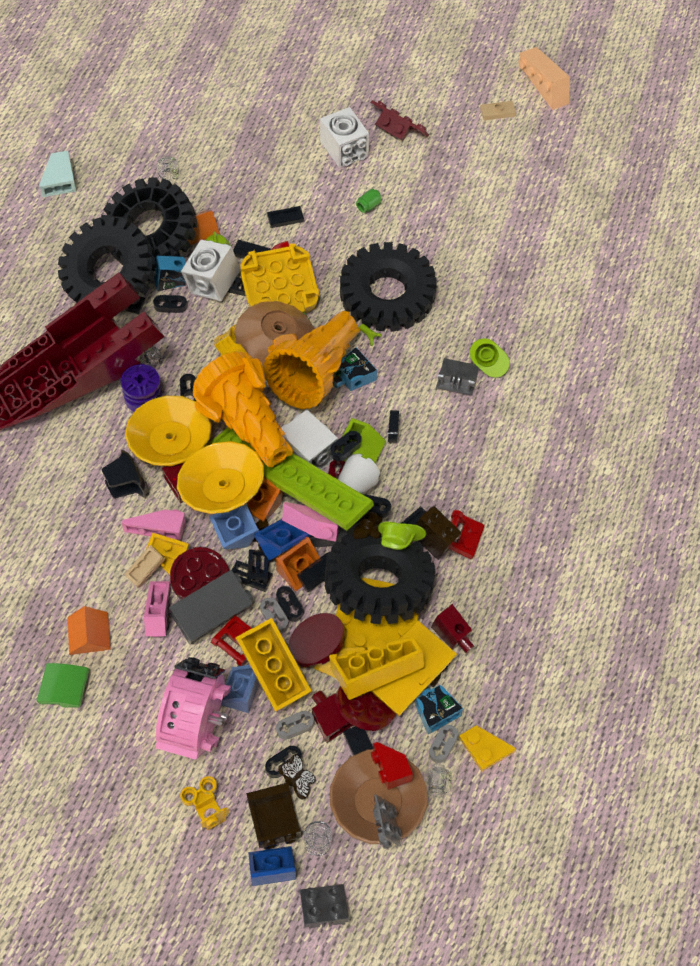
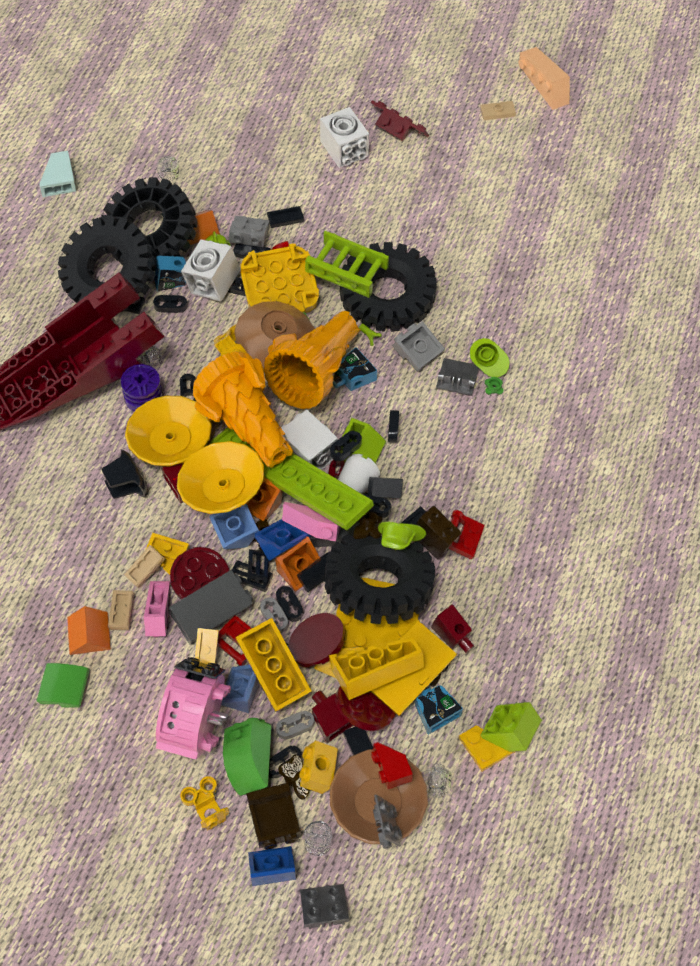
(121, 610): none -> tan plate
(163, 522): bright pink slope -> none
(207, 645): none -> yellow plate
(247, 755): none -> bright green piece
(248, 231): none -> light grey plate
(324, 757): none -> yellow brick
(341, 277): none -> lime fence
(368, 200): bright green brick -> none
(385, 487): none -> black tile
(418, 345): none -> light grey plate
(439, 741): light grey beam -> none
(493, 381): none -> bright green plate
(512, 726): none -> lime slope

